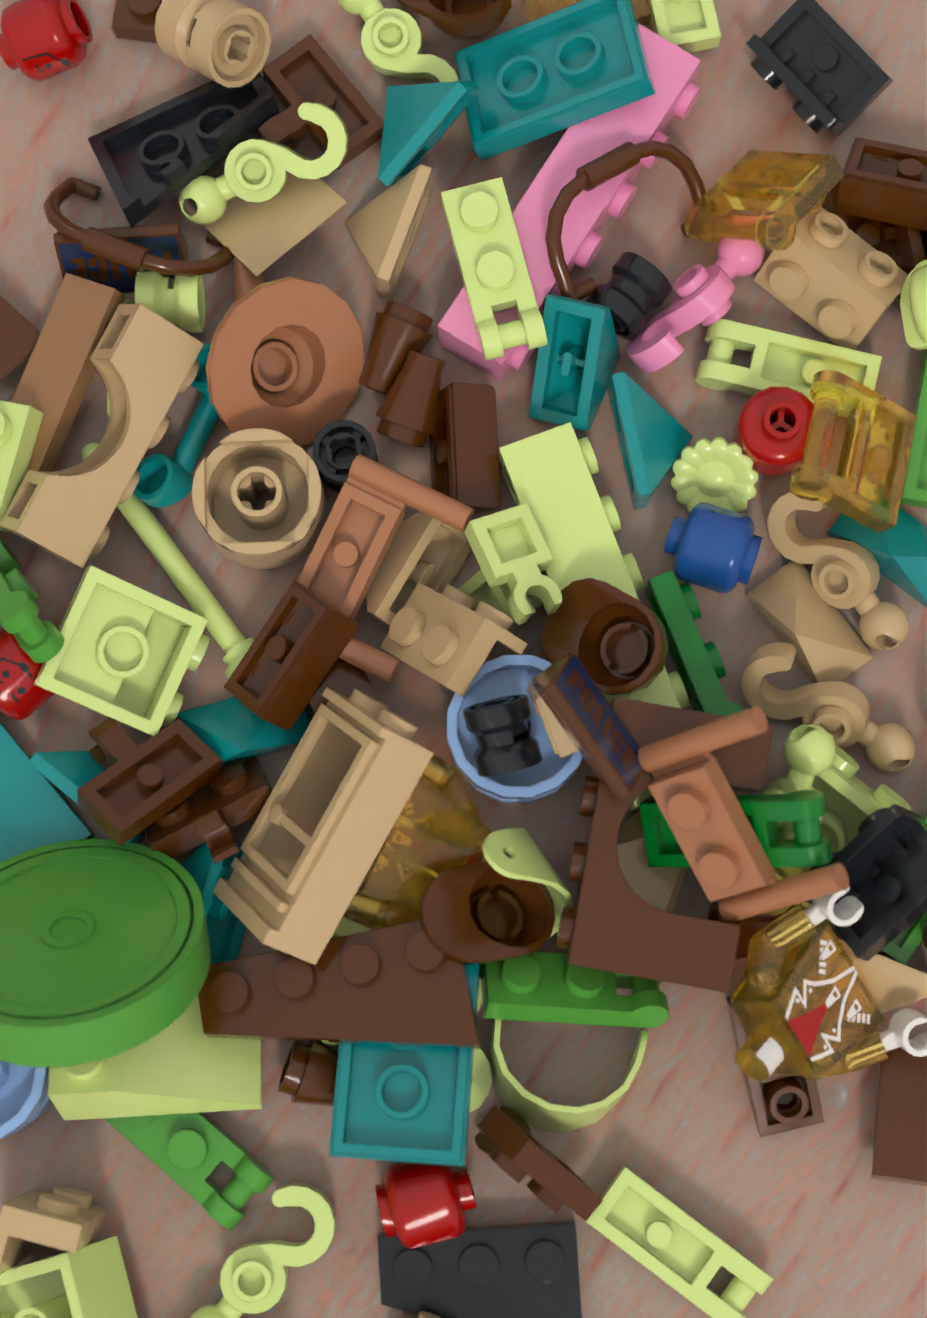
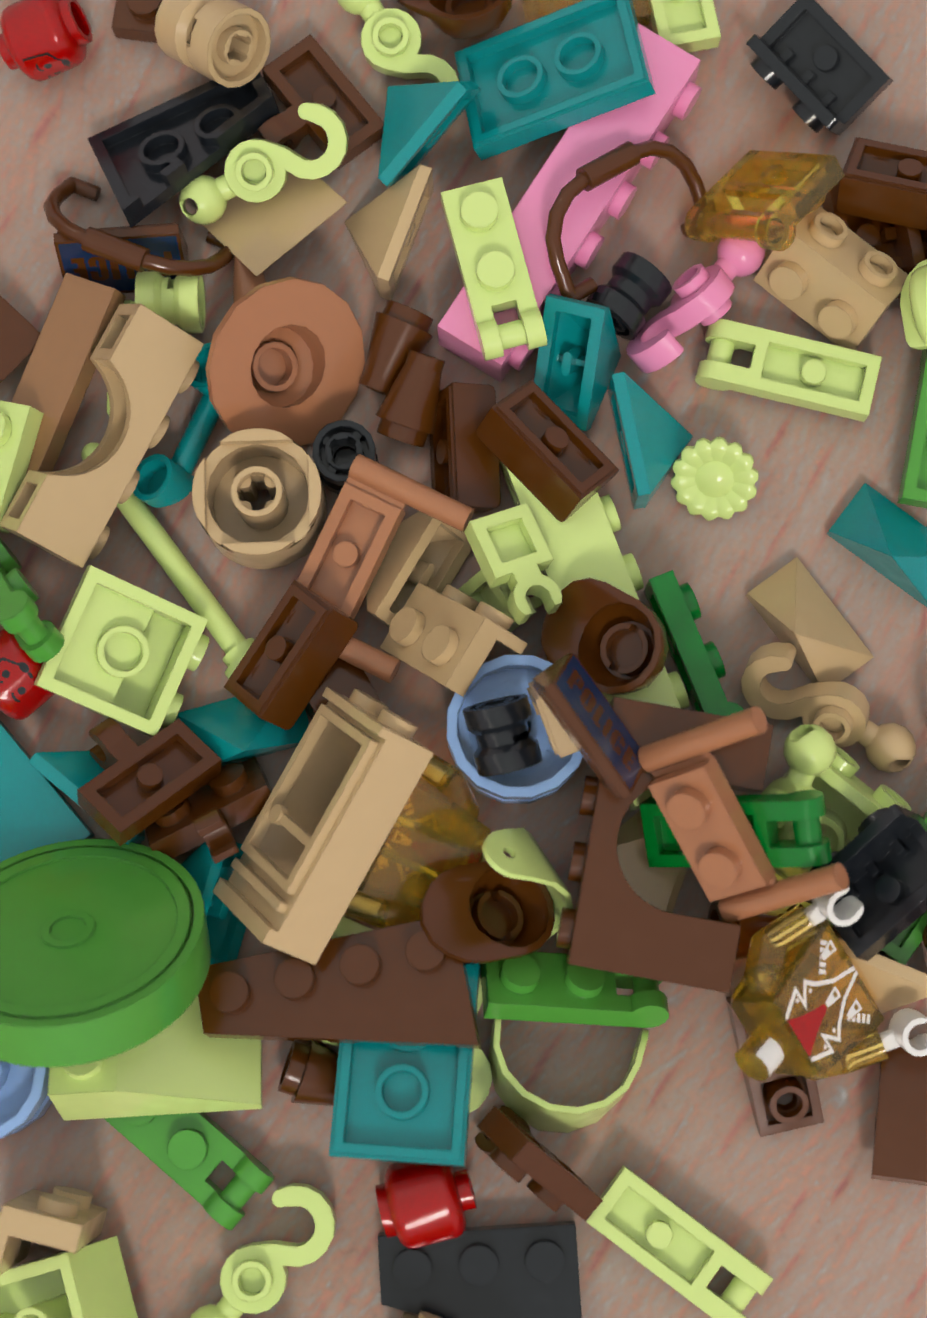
(545, 450): none -> reddish brown slope
(713, 547): blue head -> none
(757, 426): red head -> none
(840, 574): tan piece -> none
(871, 455): clear yellow plate -> none

